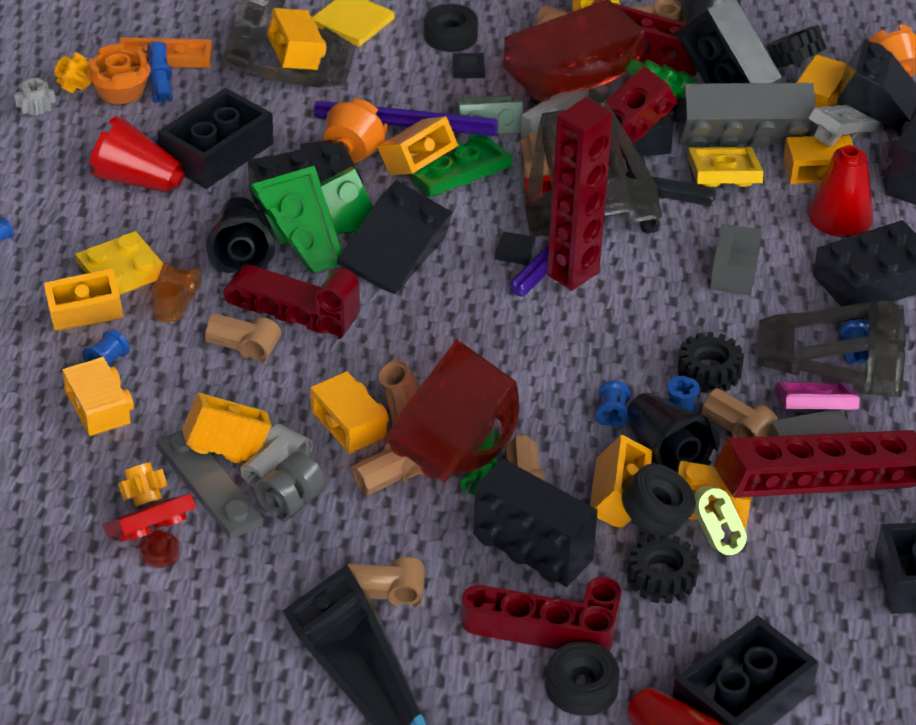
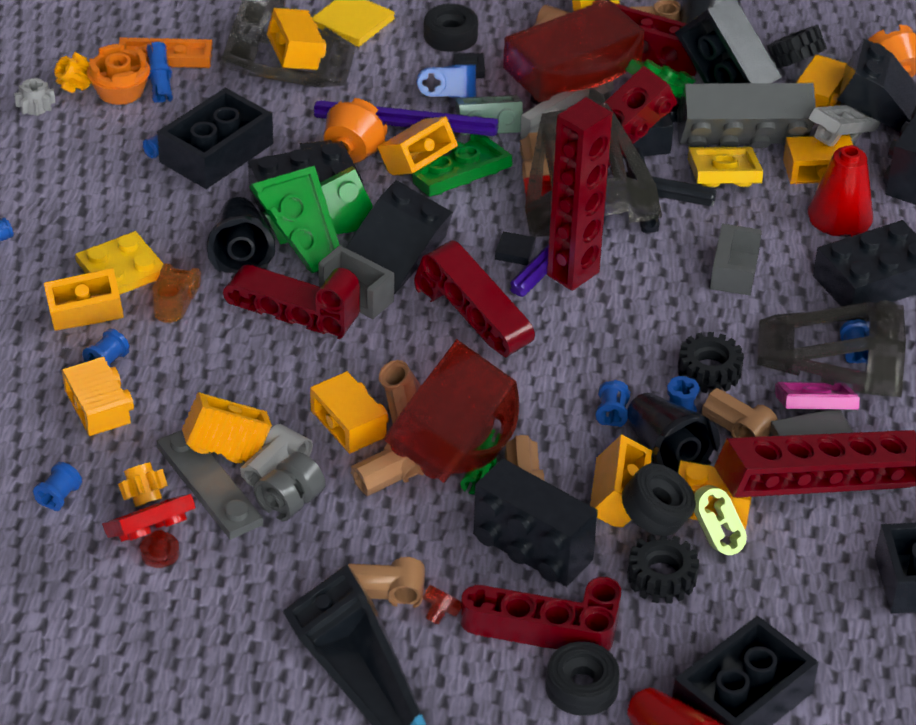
(59, 484): none -> blue bush
(134, 159): red cone -> none
(251, 339): medium nougat piece -> none
(374, 280): none -> dark grey panel
(441, 604): none -> clear red tile
(454, 81): none -> piece
(476, 297): none -> dark red beam

